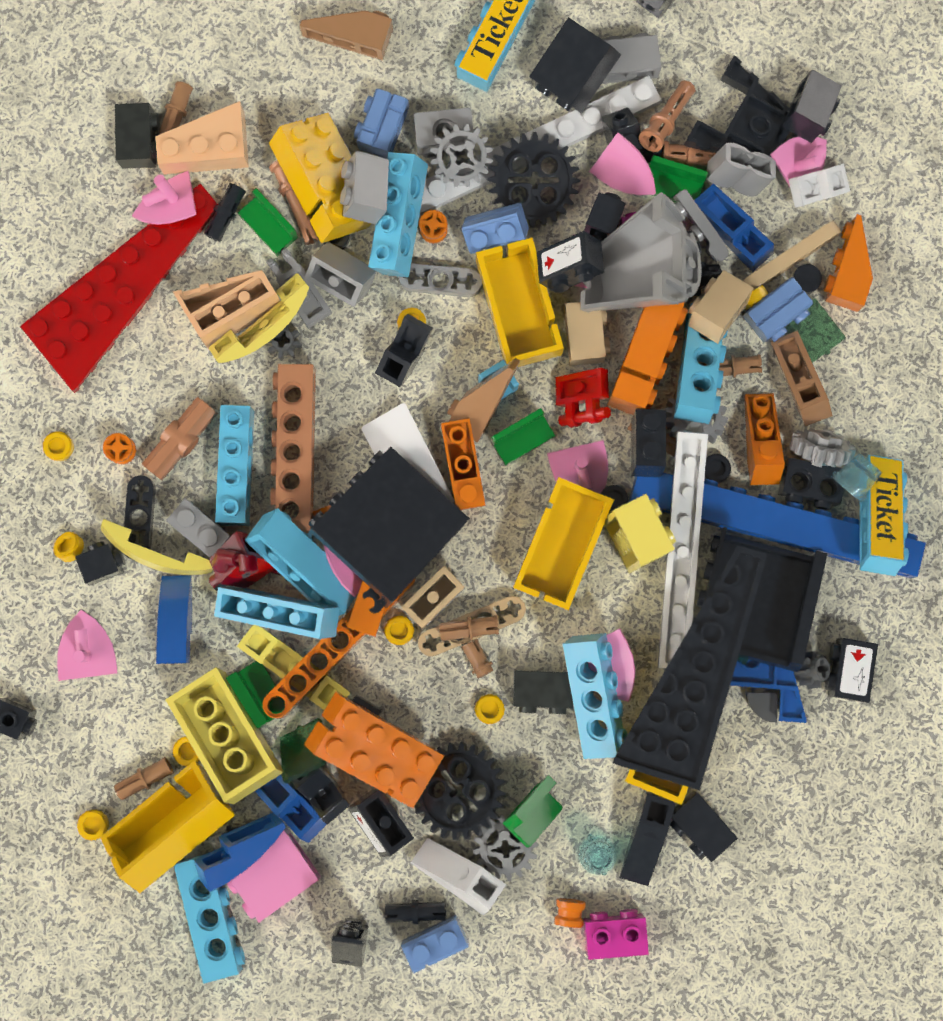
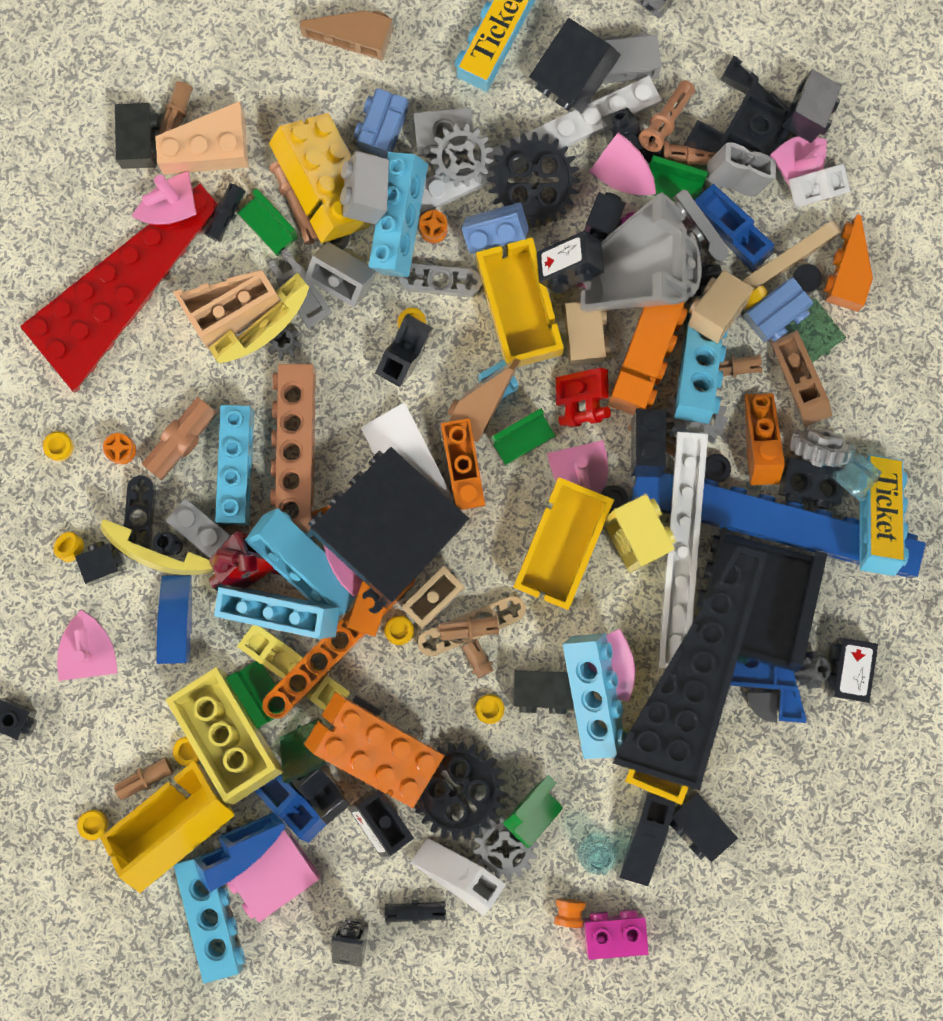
(168, 544): none -> black pin
(434, 944): medium blue brick -> none

